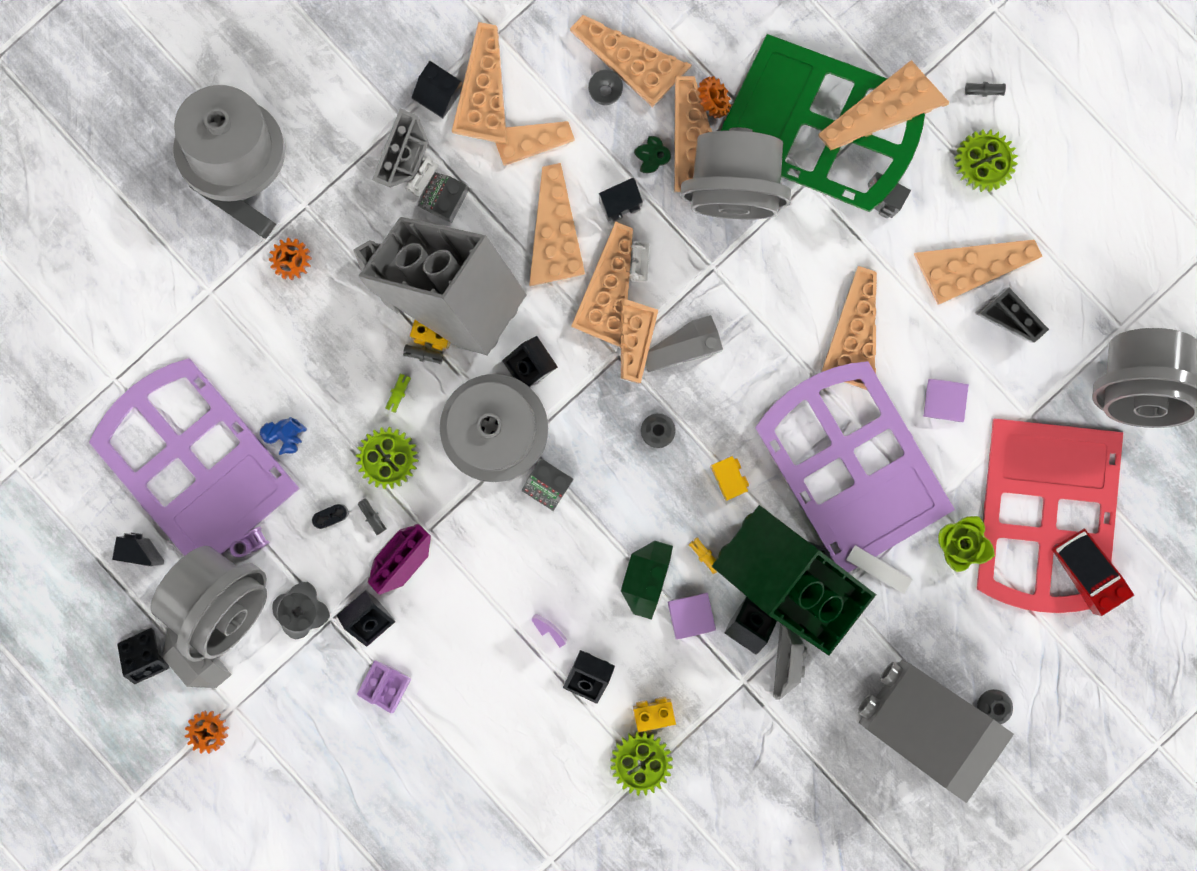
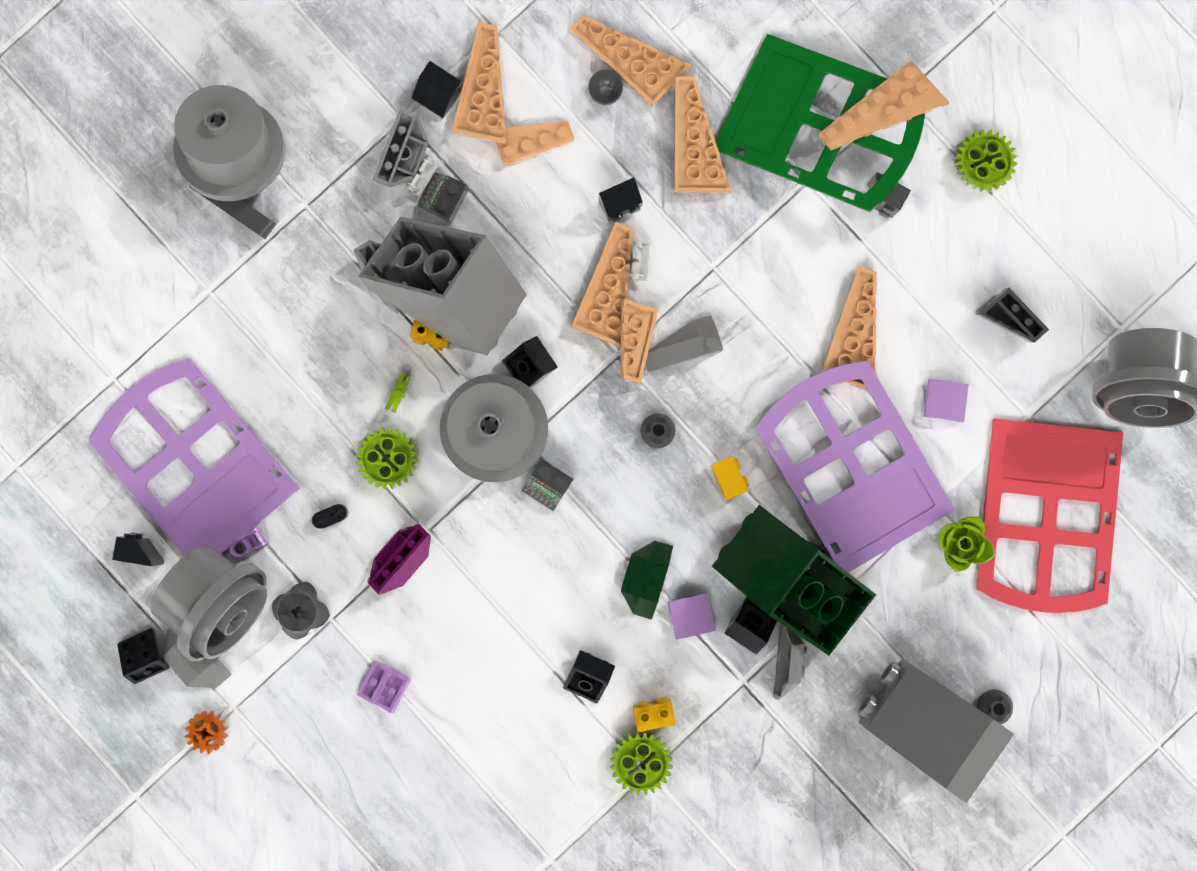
(286, 431): blue animal -> none
(297, 256): orange gear -> none
(365, 618): black slope -> none
(372, 517): dark grey axle -> none
(423, 354): dark grey pin -> none
(545, 626): lavender slope -> none
(555, 241): light nougat wing -> none
(649, 154): dark green plate -> none
(704, 554): yellow pin -> none
(714, 97): orange gear -> none
(737, 176): light grey piece -> none
(879, 569): white sticker -> none
(965, 268): light nougat wing -> none
(985, 89): dark grey pin -> none
(1092, 573): slope -> none

